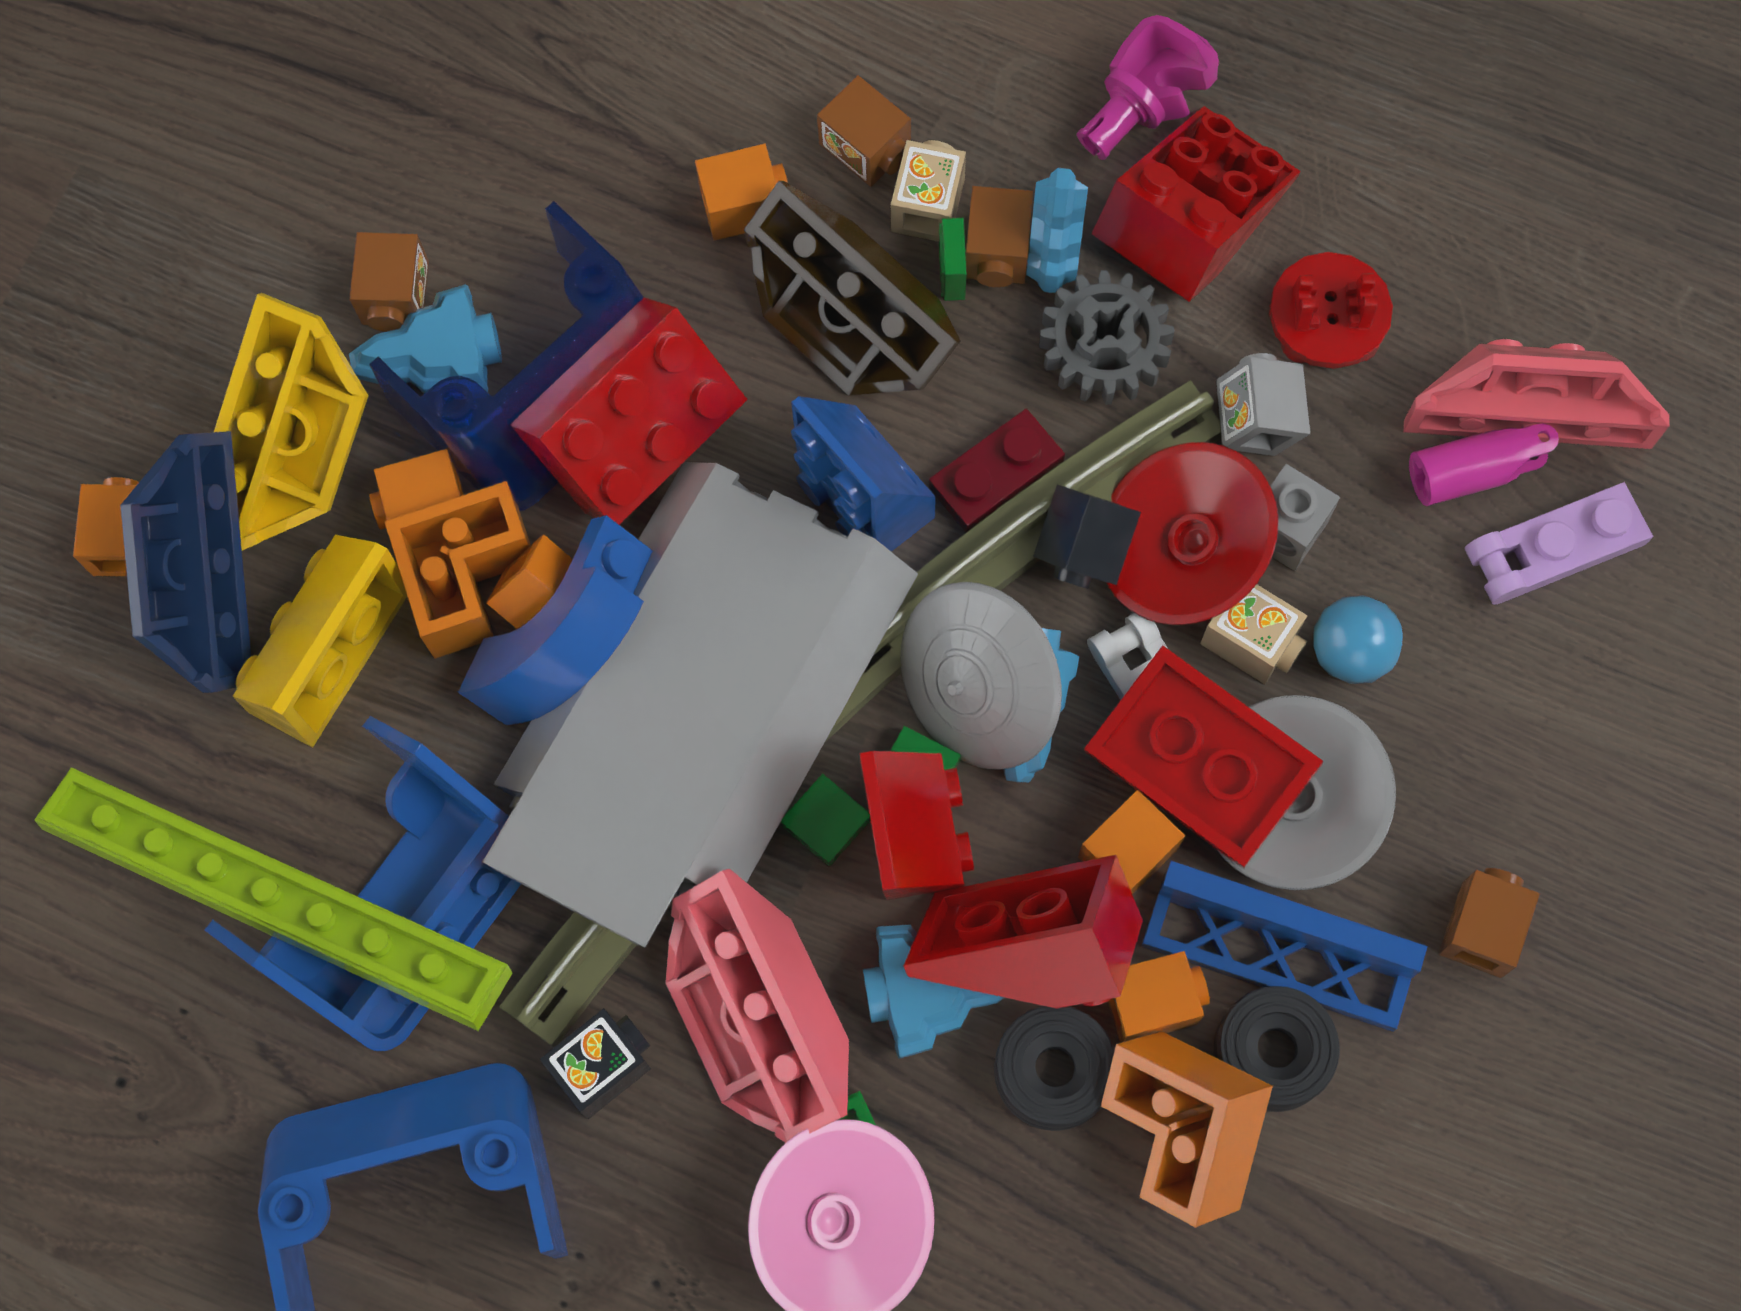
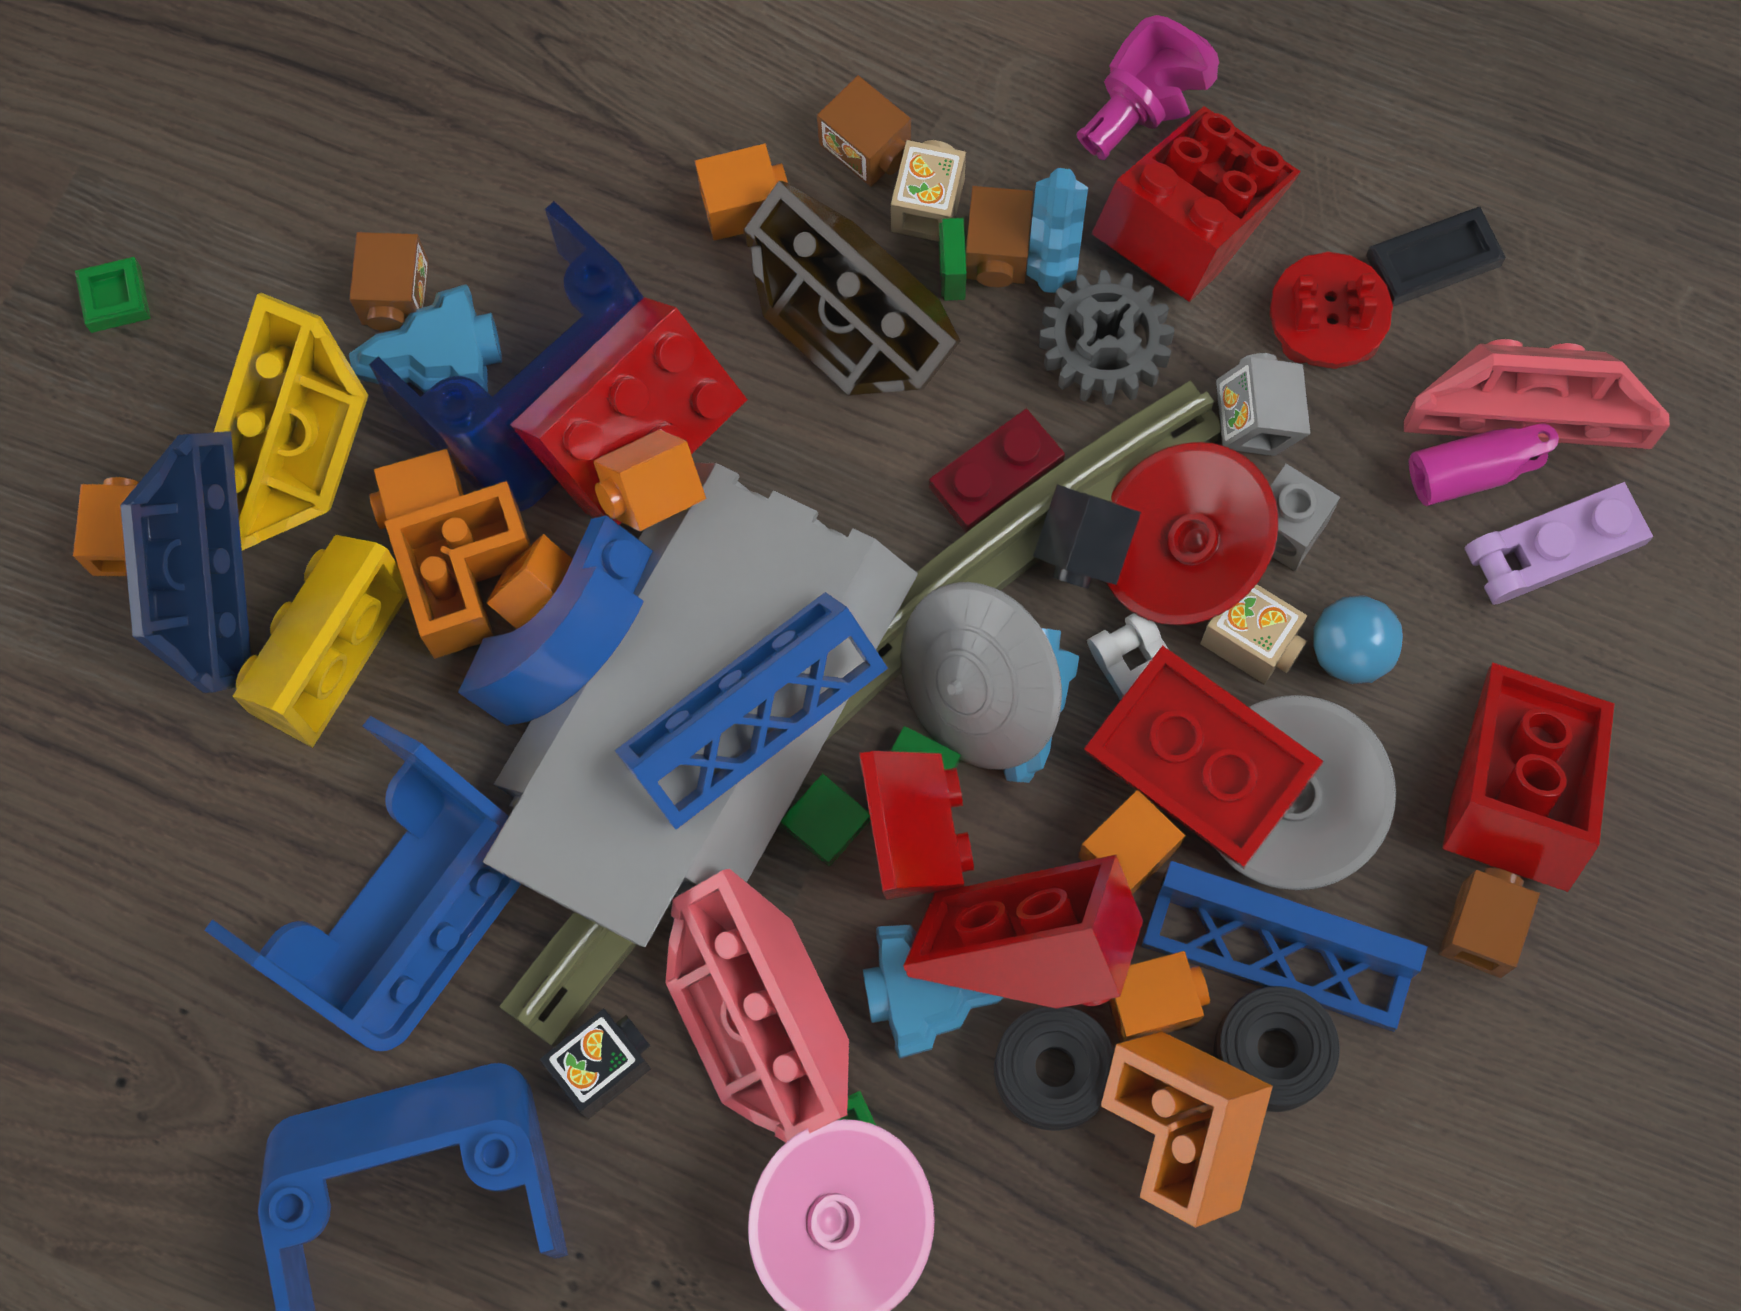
(112, 294): none -> green tile
(276, 898): lime tile -> none
(648, 480): none -> orange brick
(737, 691): none -> blue fence
(857, 473): blue slope -> none
(1436, 255): none -> black tile
(1532, 779): none -> red slope

